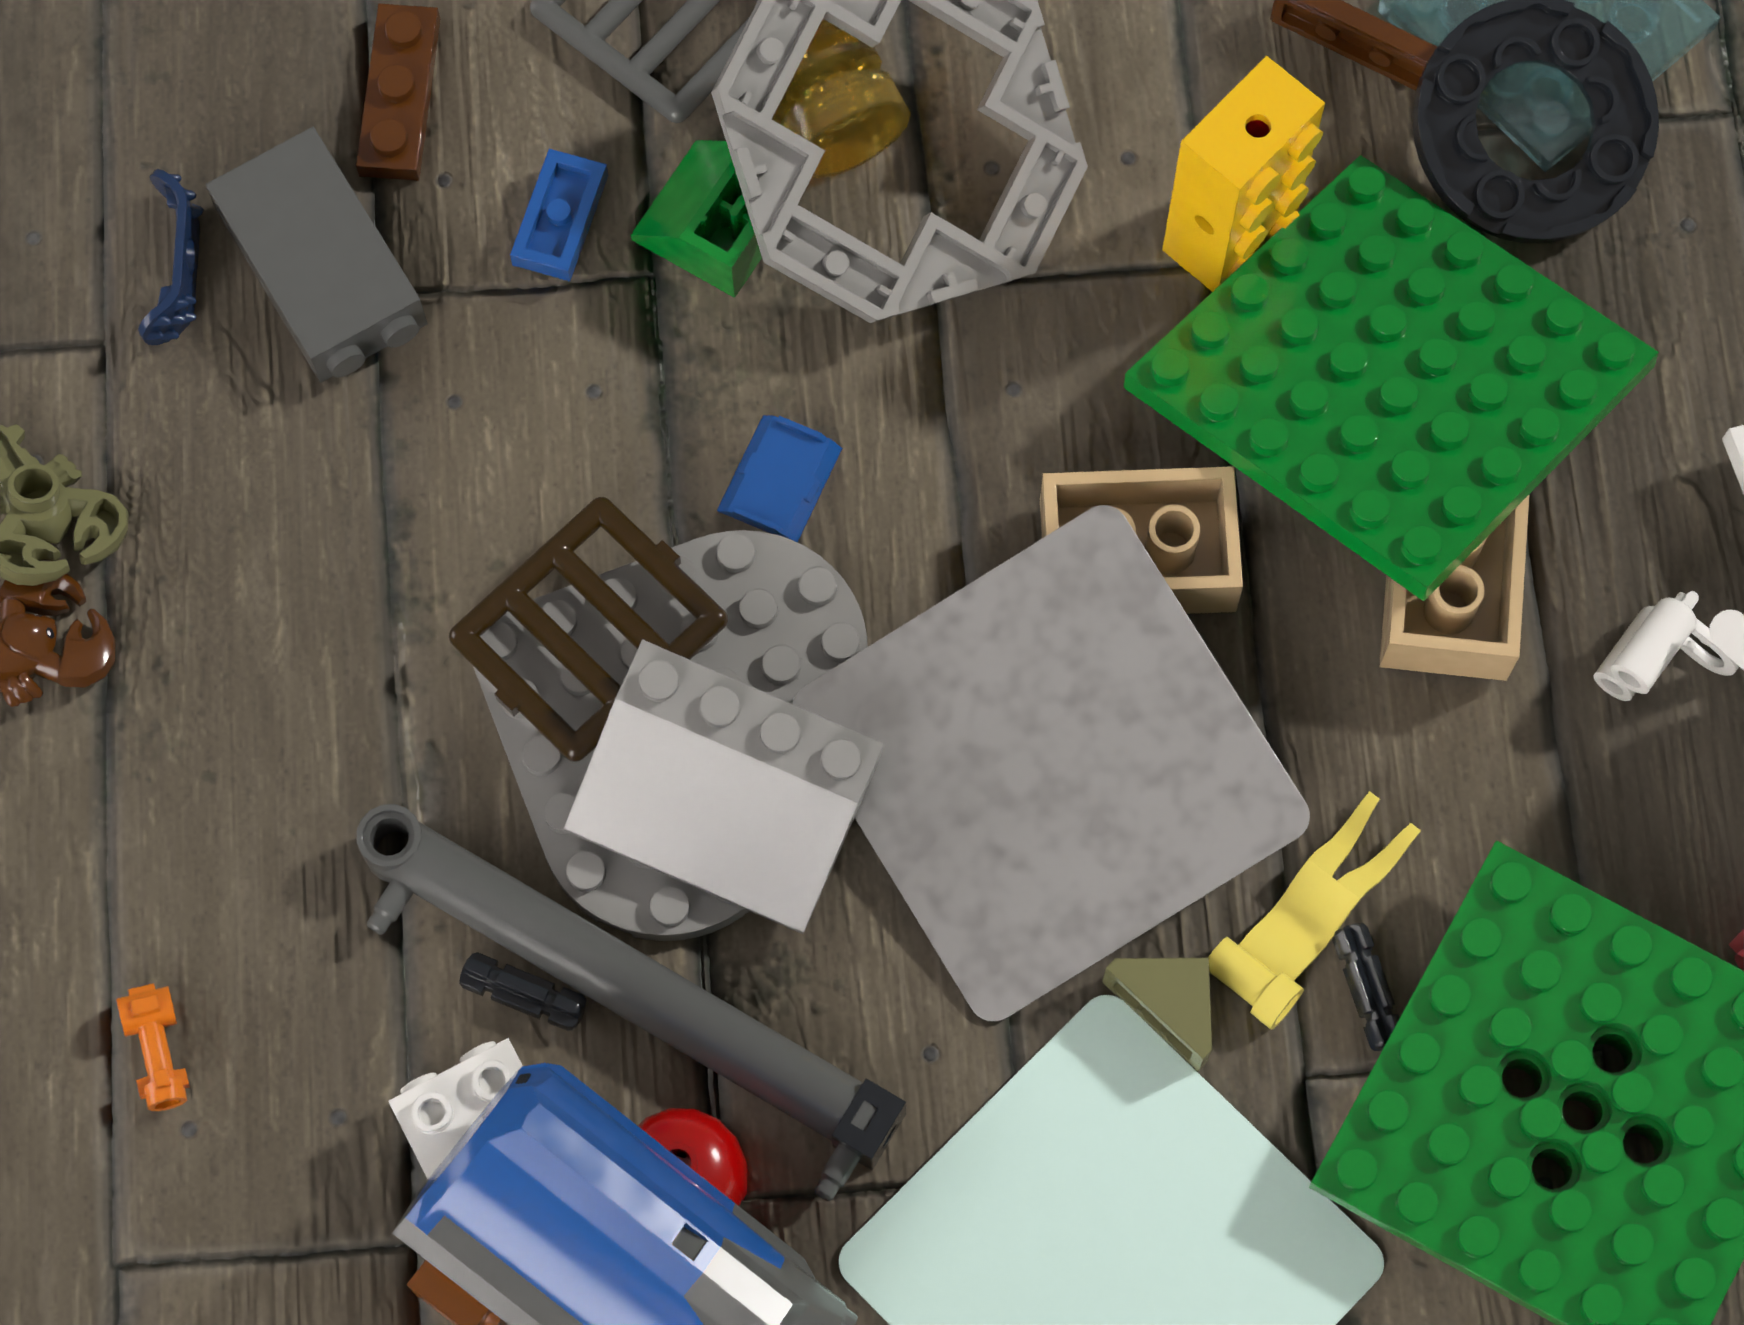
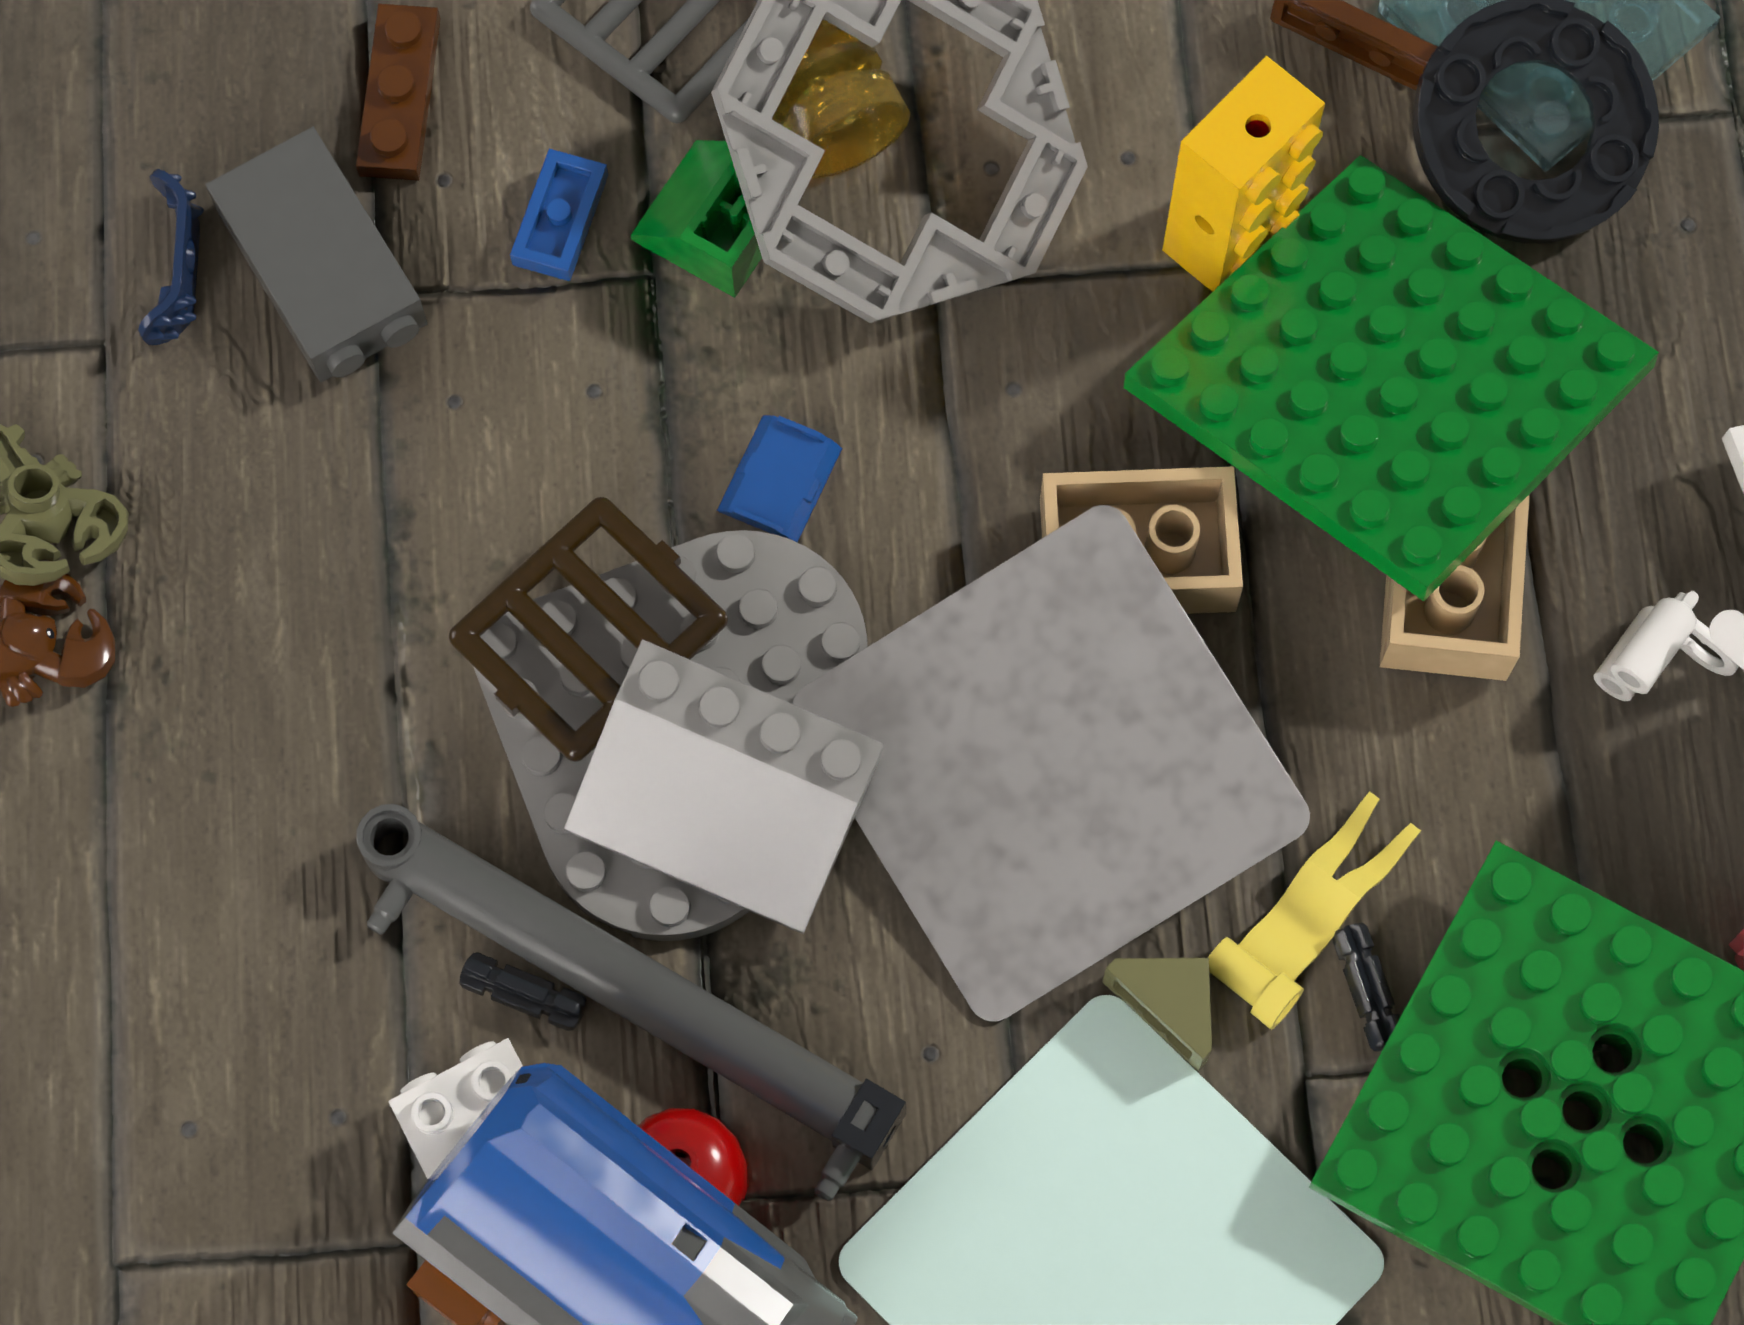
(146, 1014): orange bar -> none

